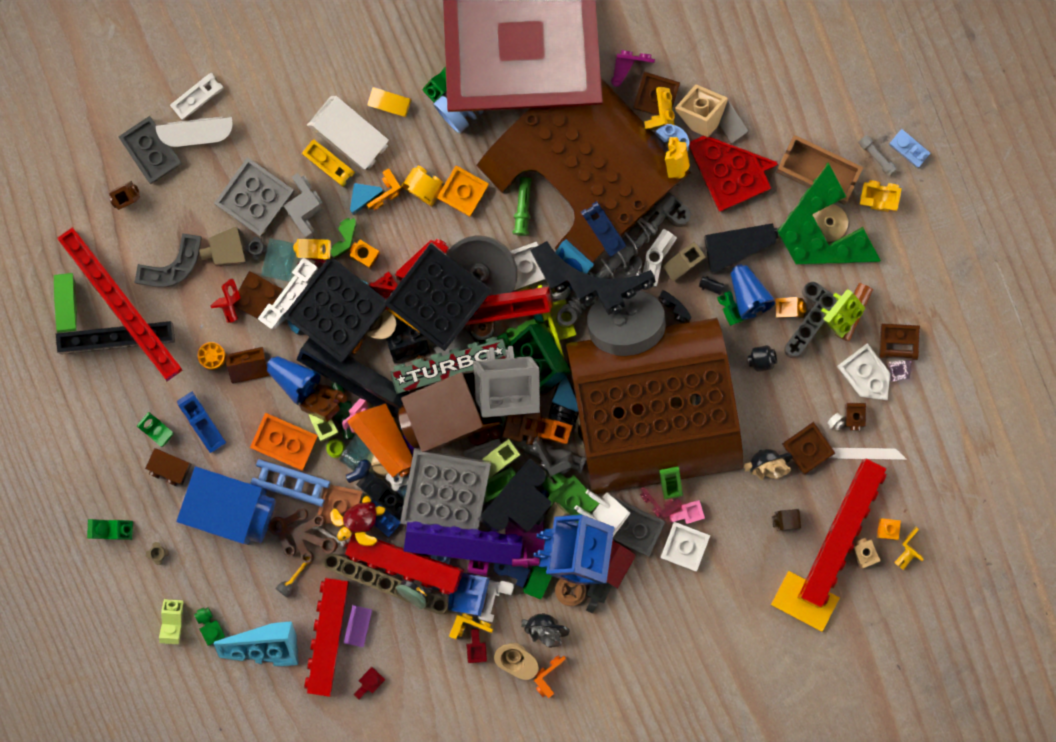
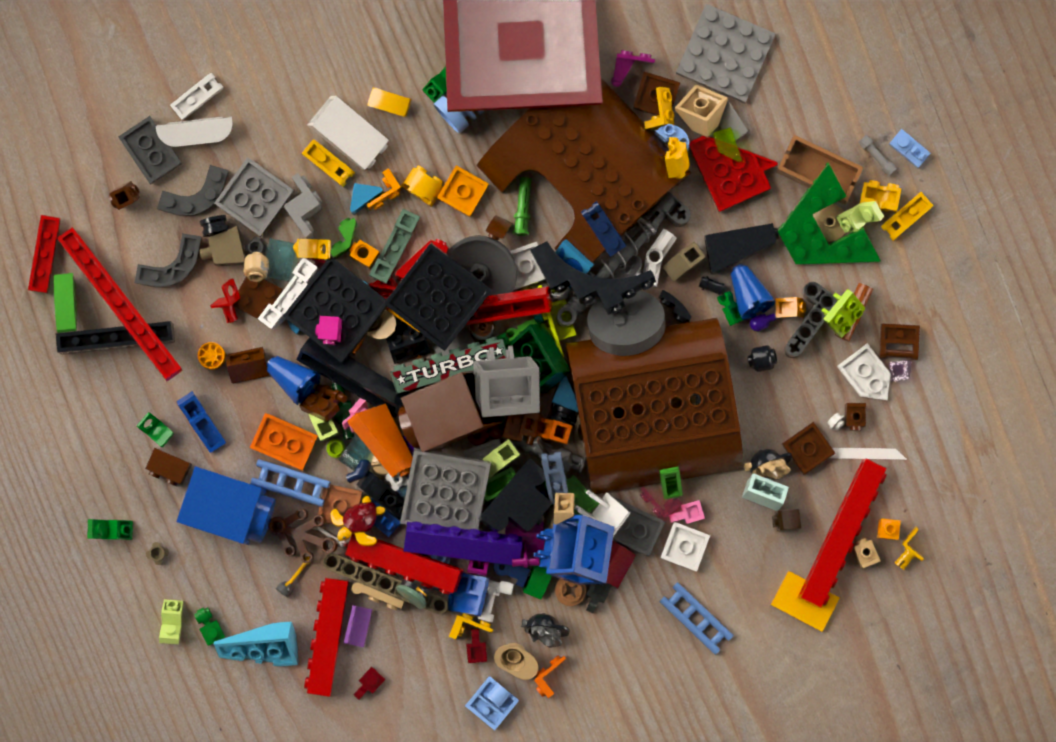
(44, 254): none -> red plate
(198, 202): none -> dark grey plate
(214, 225): none -> black wheel
(256, 266): none -> tan head
(329, 330): none -> dark pink brick
(376, 596): none -> tan plate
(395, 246): none -> sand green slope
(492, 703): none -> light blue plate
(498, 228): none -> reddish brown slope
(554, 475): none -> sand blue plate
(563, 507): none -> tan slope
(696, 630): none -> medium blue bar
(725, 53): none -> light grey plate
(726, 144): none -> clear neon green tile
(761, 322): none -> dark purple cylinder
(765, 492): none -> light aqua brick
(859, 215): none -> yellowish green slope
(907, 215): none -> yellow plate

